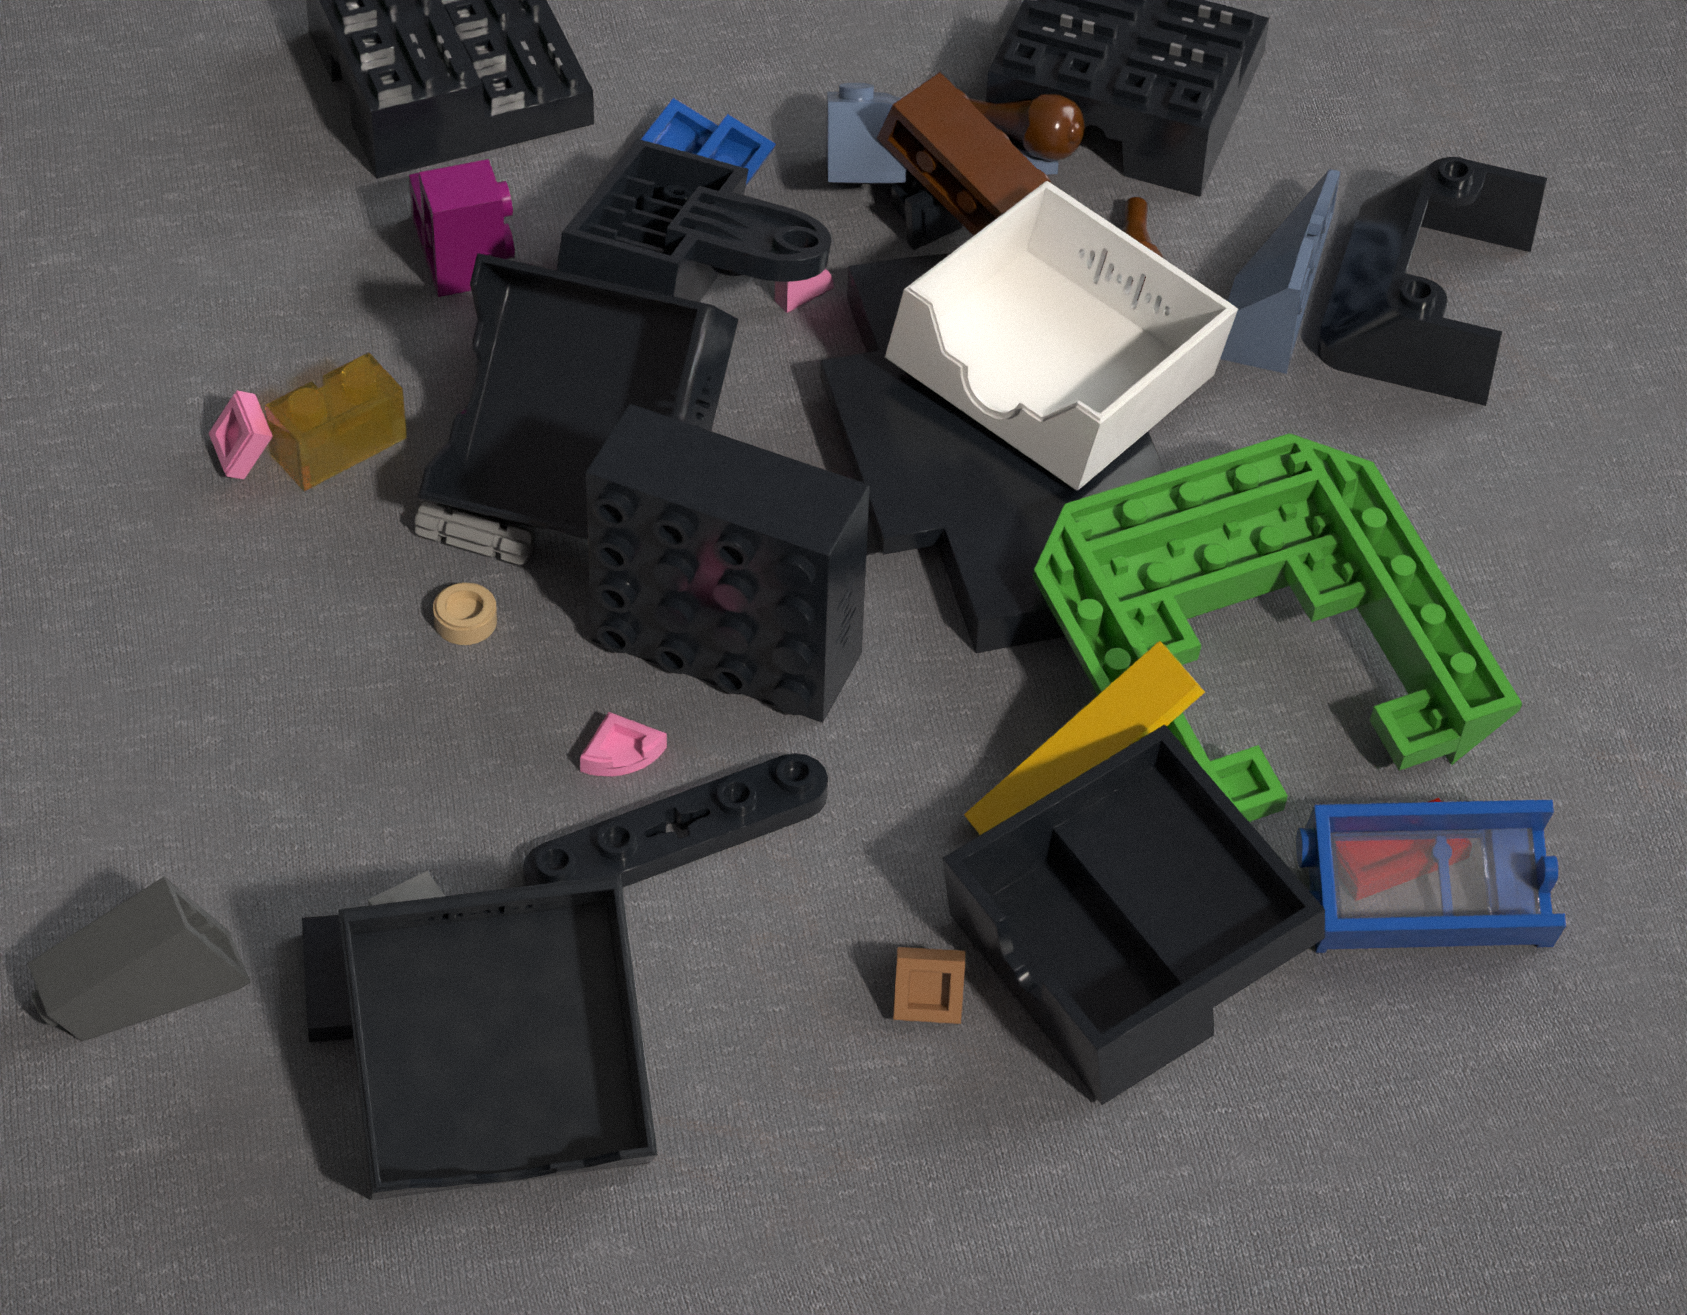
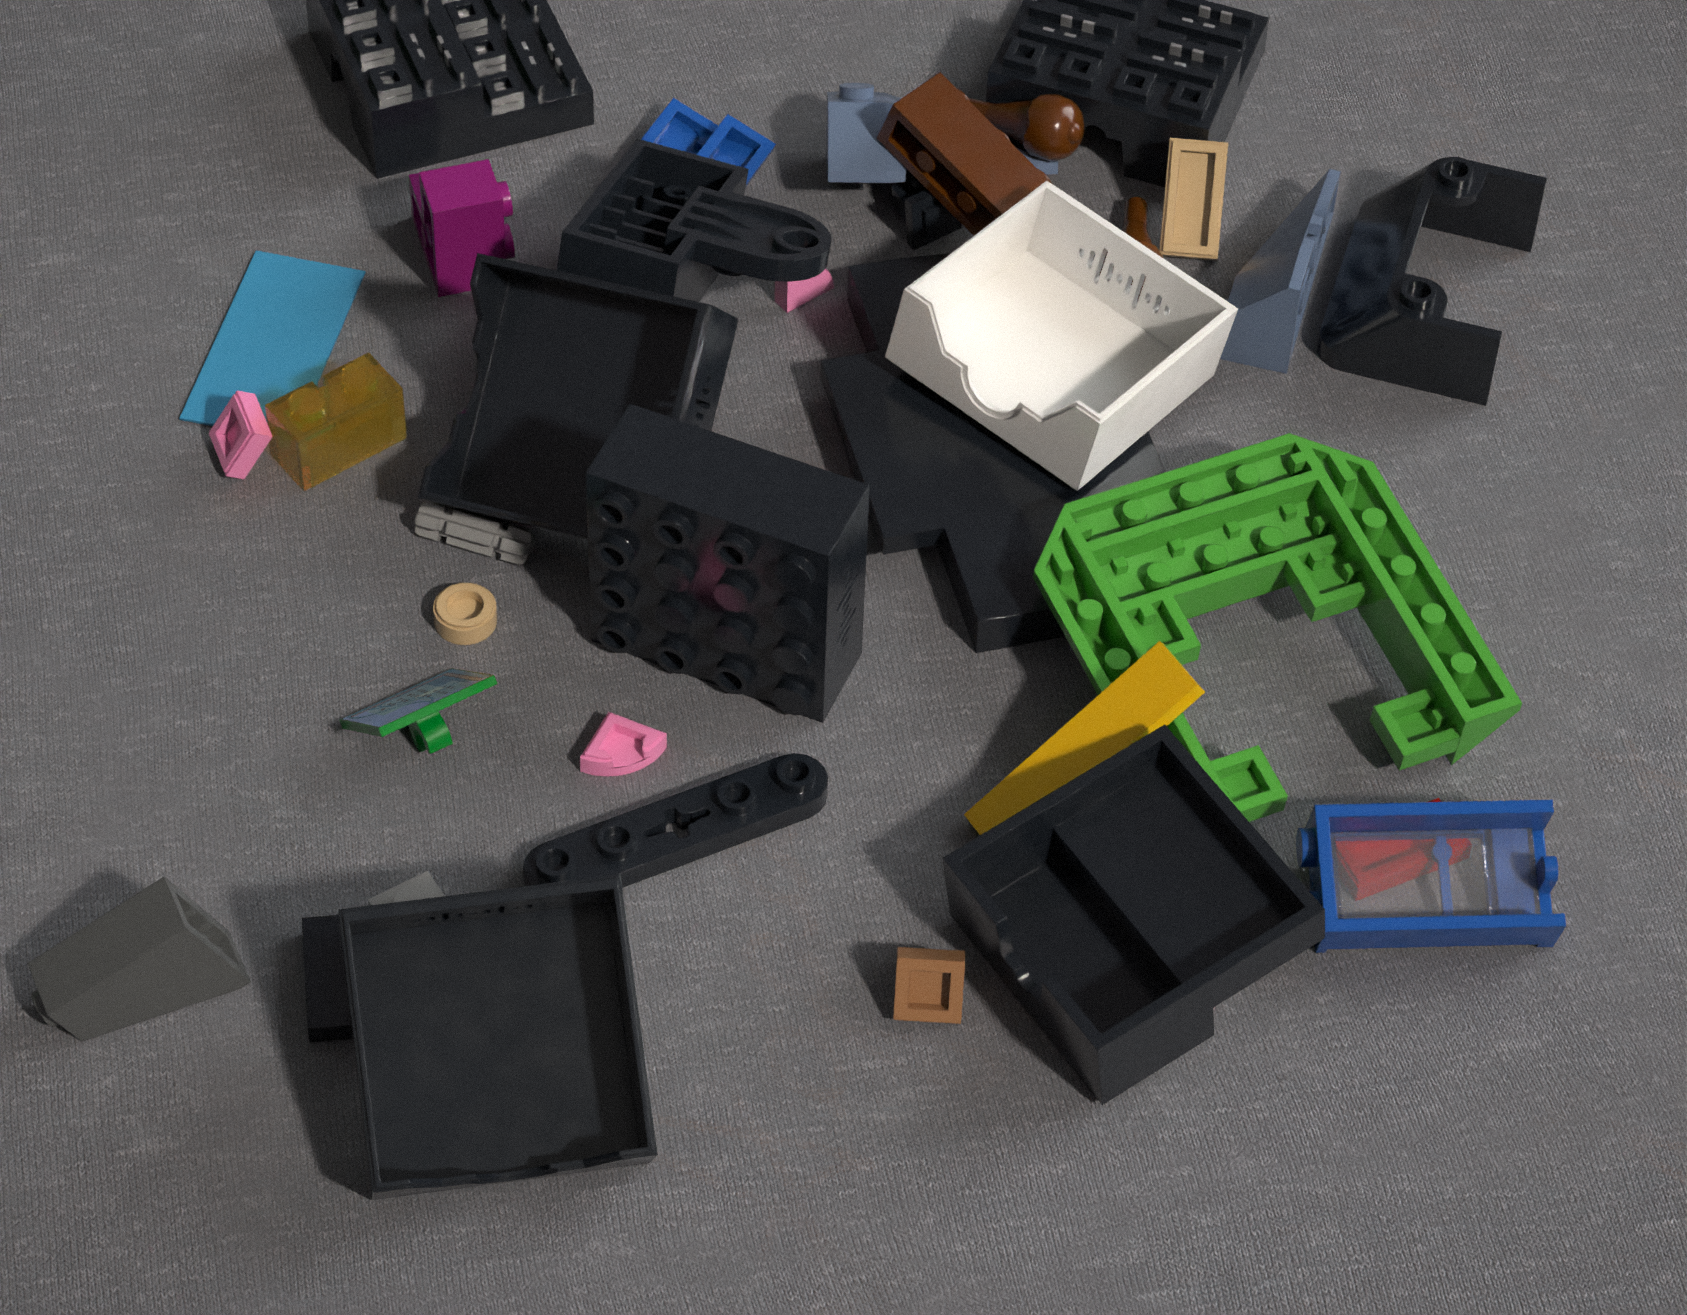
(274, 333): none -> dark azure piece
(420, 708): none -> piece
(1193, 199): none -> tan tile

